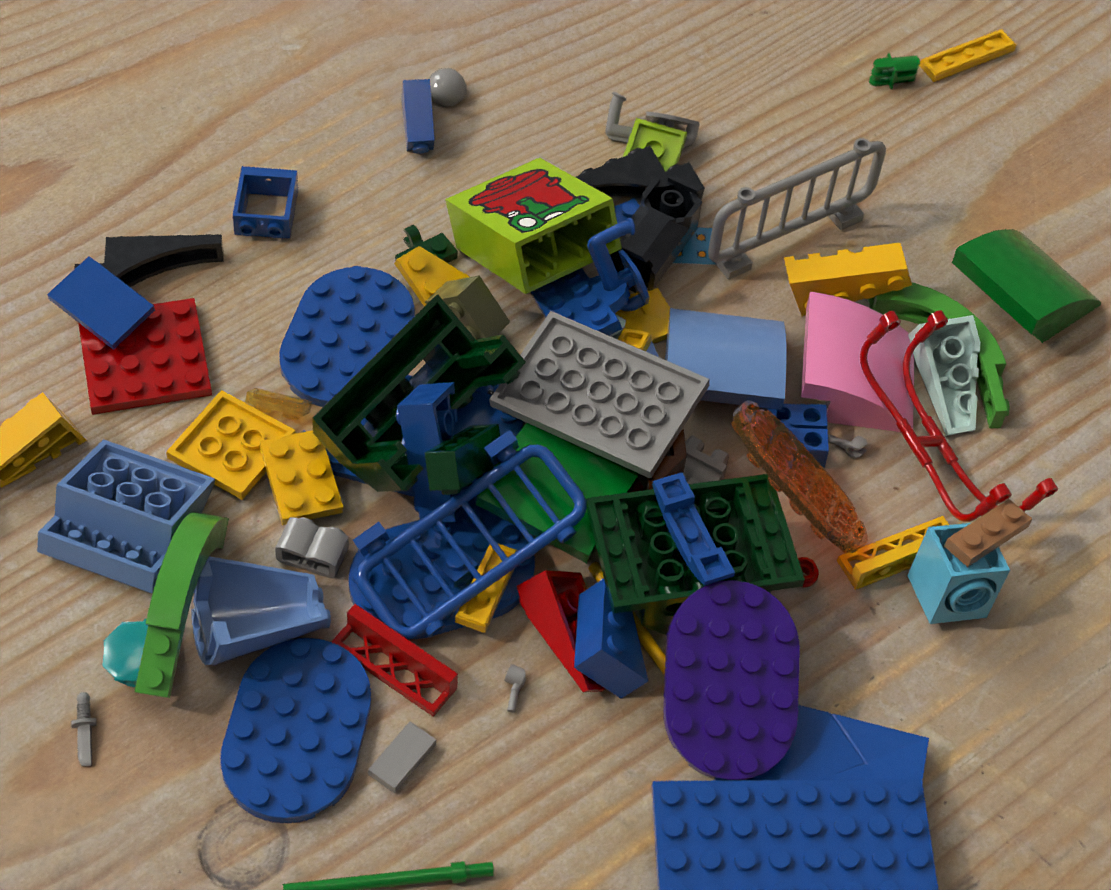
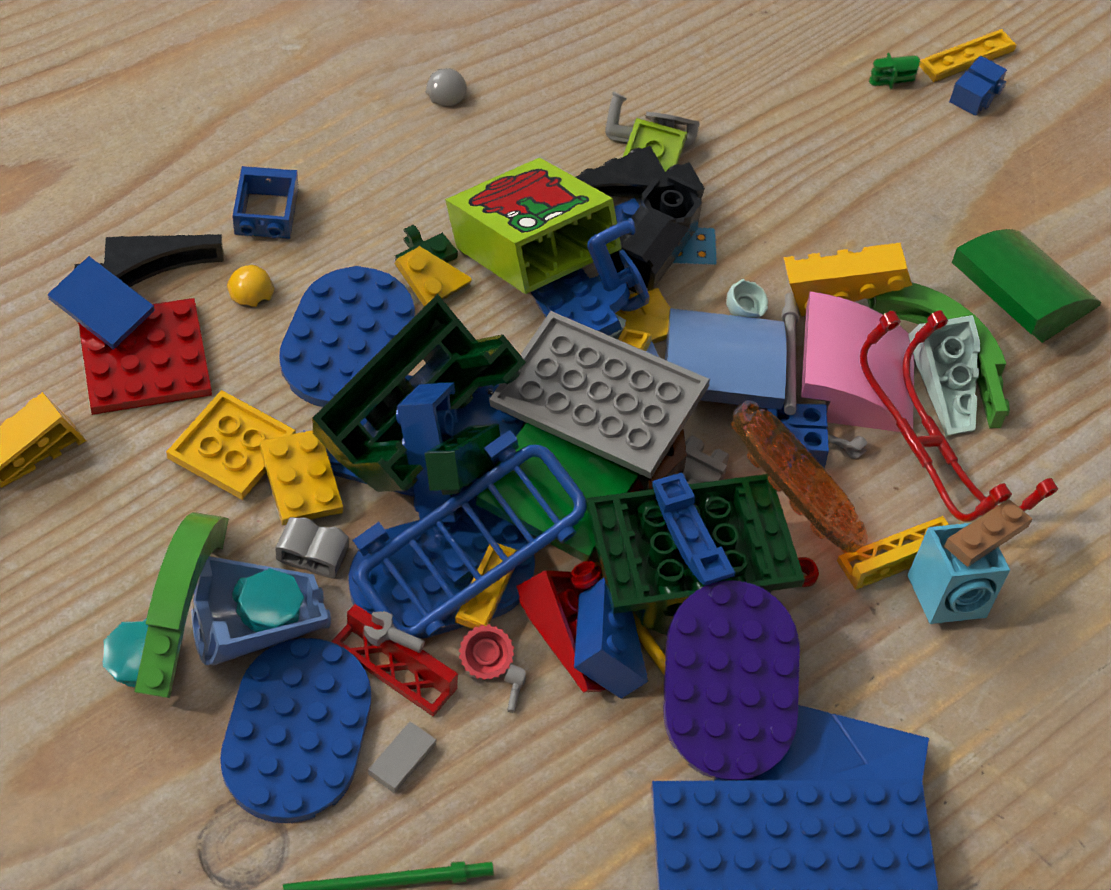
(84, 731): light grey piece -> none
(121, 513): medium blue slope -> none
(250, 285): none -> yellow hair
(267, 401): clear yellow plate -> none
(267, 600): none -> teal piece
(391, 633): none -> light grey bar
(418, 115): blue slope -> none
(473, 306): olive brick -> none
(486, 652): none -> coral hat
(586, 575): none -> red plate
(747, 299): none -> light aqua hair
(790, 316): none -> light grey bar
(842, 212): light grey bar -> none
(978, 86): none -> blue piece

